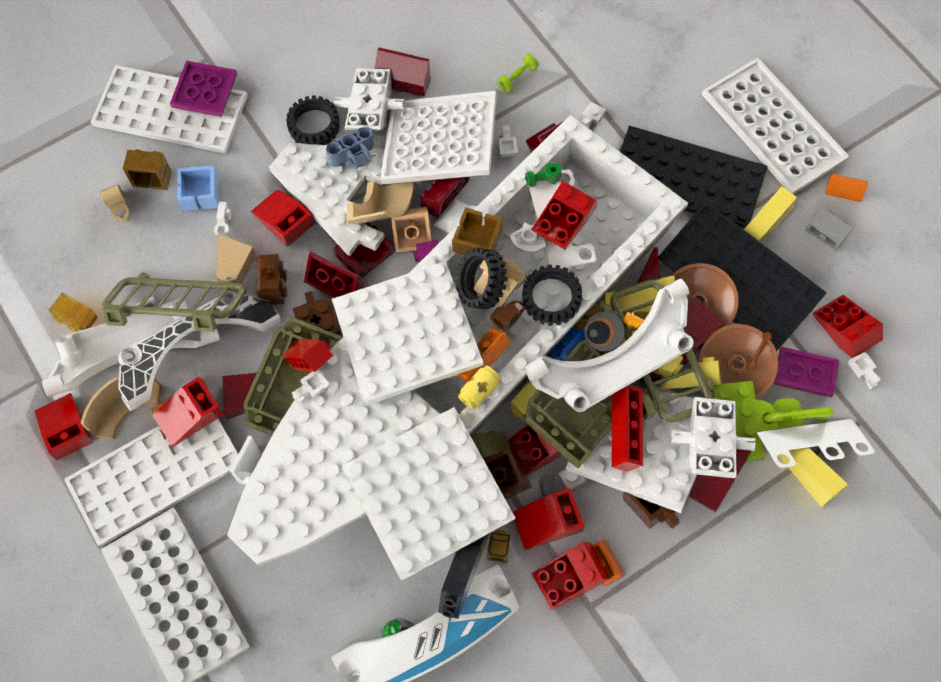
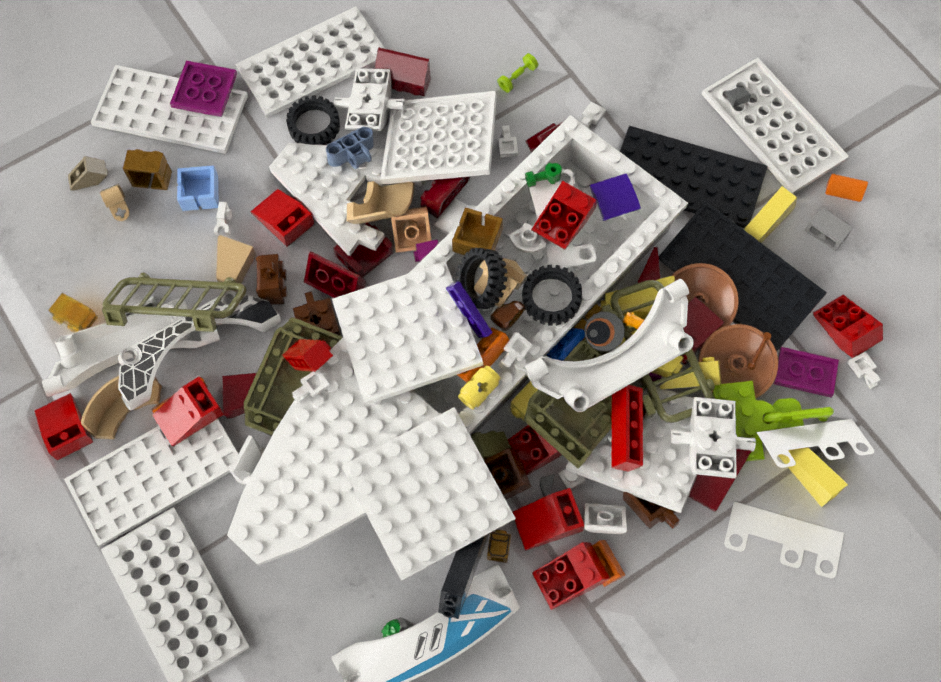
(87, 173): none -> dark tan slope
(309, 70): none -> white piece
(469, 310): none -> dark purple tile
(516, 349): none -> white plate
(605, 518): none -> white slope
(615, 197): none -> dark purple slope
(738, 96): none -> dark grey slope
(792, 533): none -> white piece

